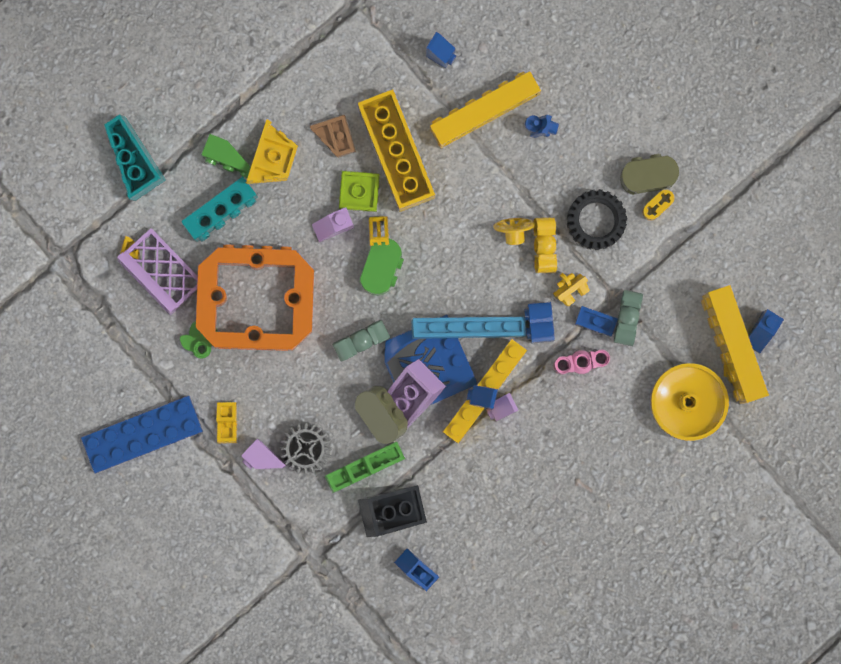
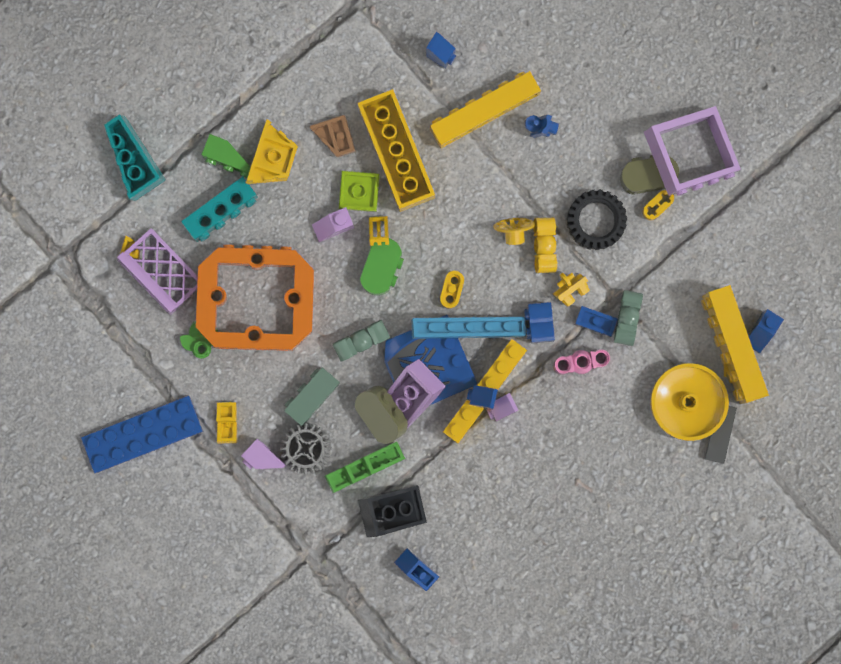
(311, 396): none -> sand green brick
(452, 289): none -> yellow plate
(663, 162): none -> lavender window
(720, 439): none -> dark grey tile

